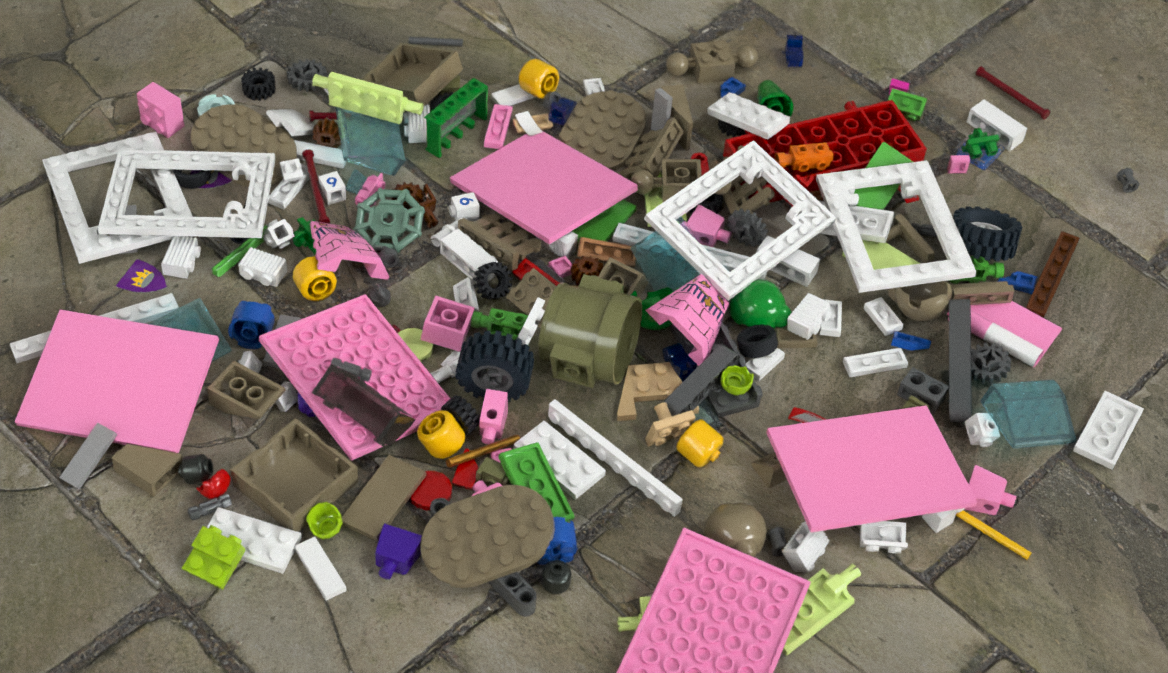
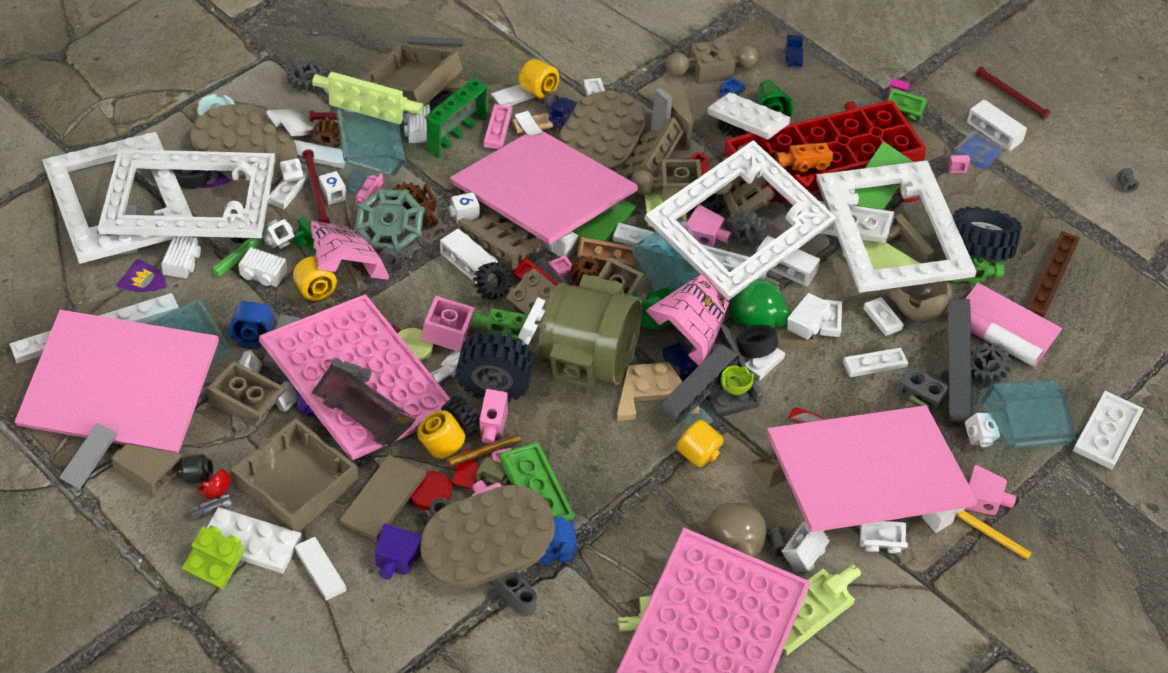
(160, 109): bright pink brick -> none
(258, 91): black tyre -> none
(324, 520): lime hair -> none
(380, 296): dark grey tile -> none
(446, 230): white pin -> none
(465, 293): white plate -> none
(556, 577): pearl dark grey head -> none
(570, 465): white plate -> none
(615, 458): white plate -> none
(668, 425): tan plate -> none
(909, 342): blue tile -> none
(926, 230): dark grey axle -> none
(981, 140): green hips -> none
(983, 292): dark tan panel -> none
(1021, 281): blue tile -> none

